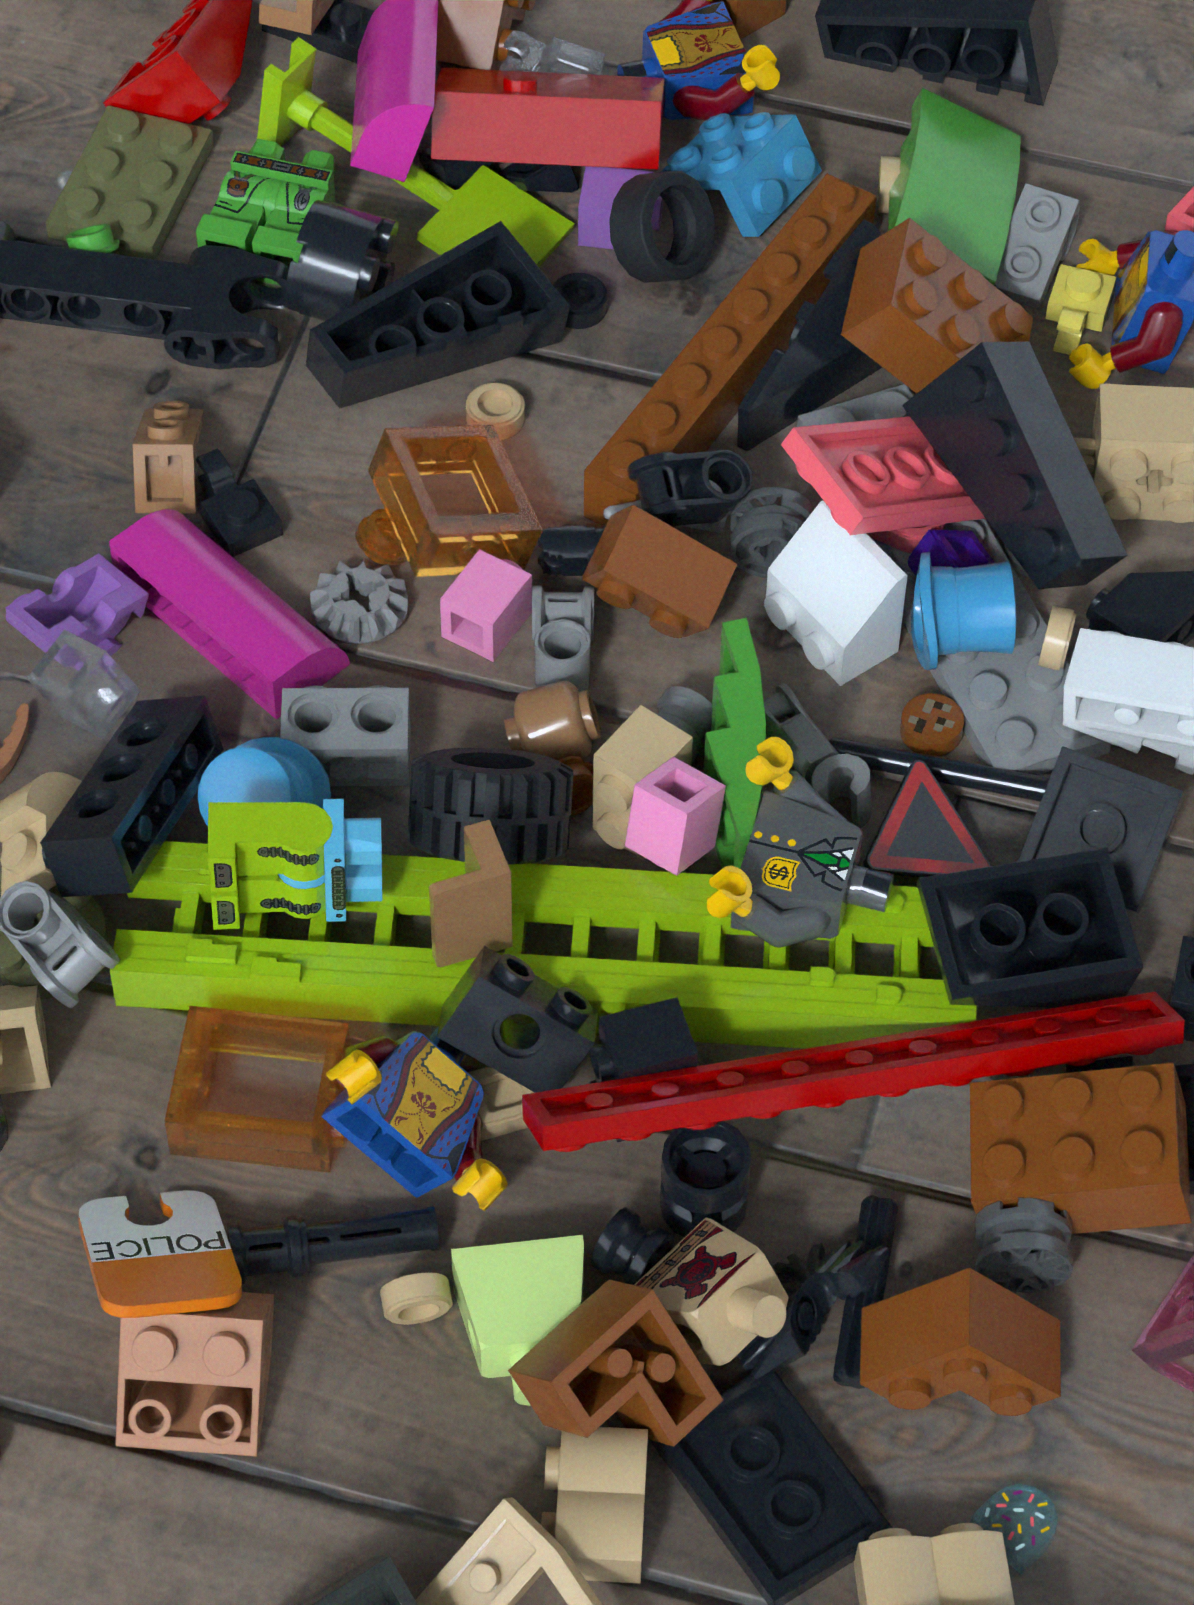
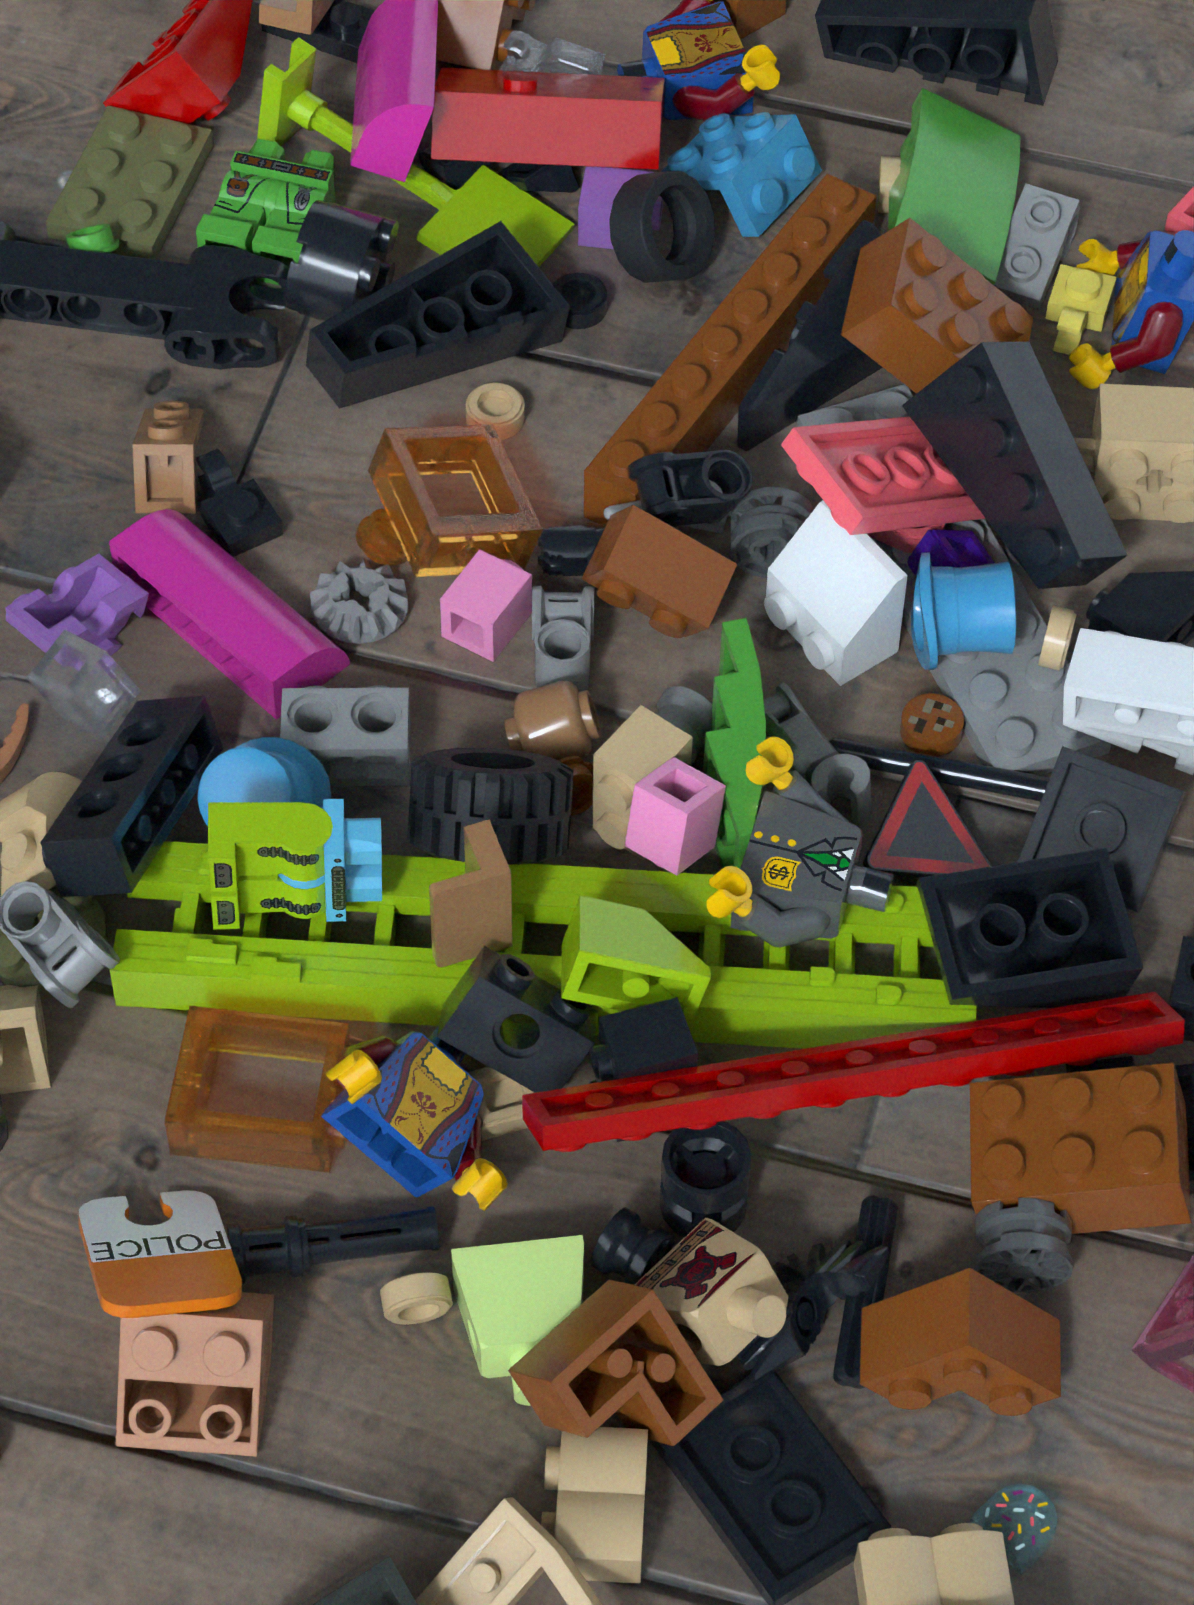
(627, 960): none -> lime slope

